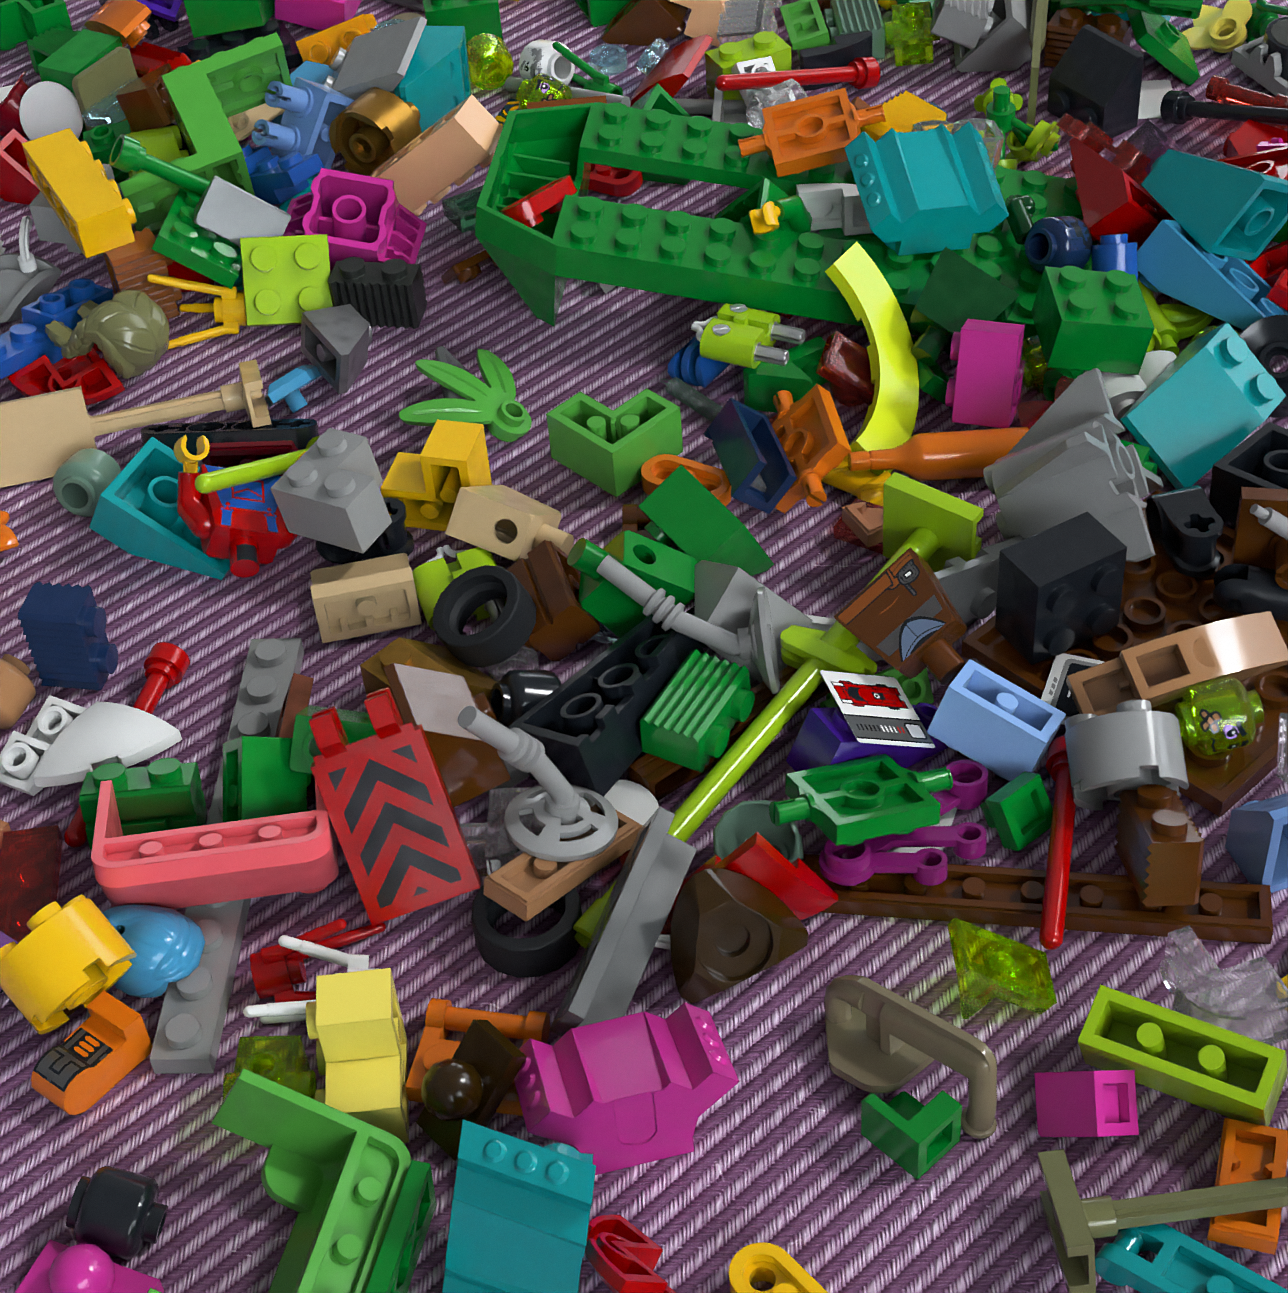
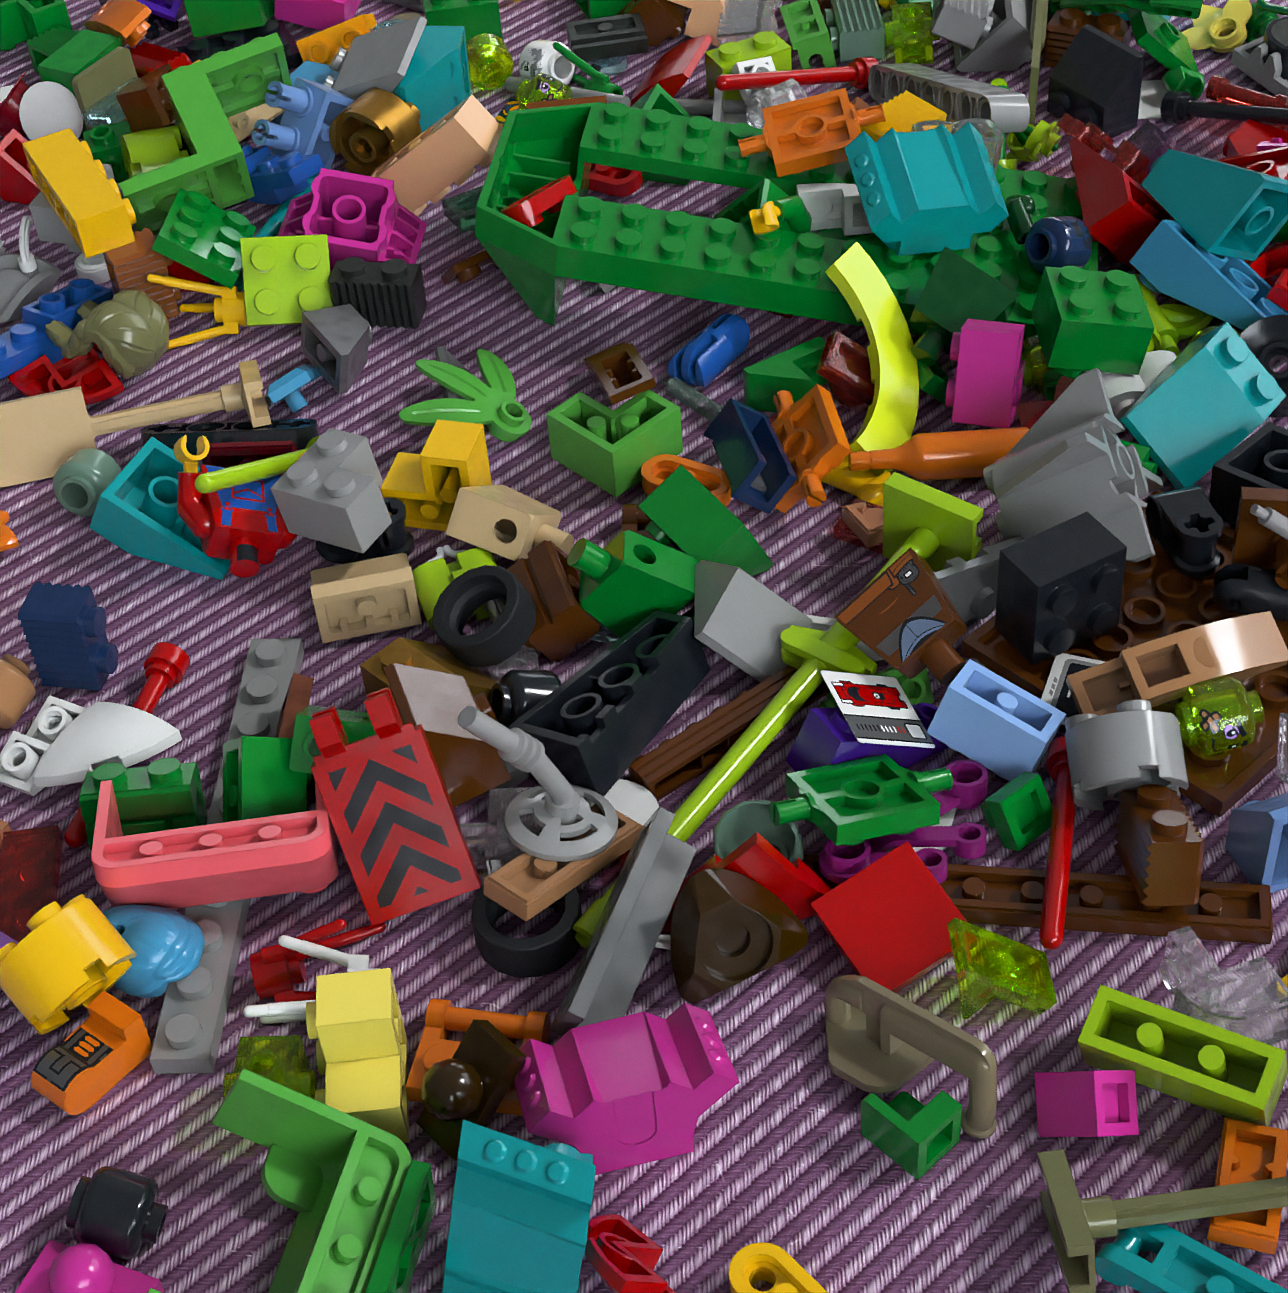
(92, 268): none -> white tile
(129, 156): green piece -> none
(237, 214): slope -> none
(607, 37): none -> pearl dark grey plate
(619, 373): none -> reddish brown slope
(652, 55): clear light blue tile -> none
(697, 711): green brick -> none
(745, 336): lime piece -> none
(751, 642): light grey dish -> none
(841, 53): black slope -> none
(889, 919): none -> red tile
(951, 93): none -> light grey beam
(1115, 254): blue brick -> none
(1184, 80): none -> green piece

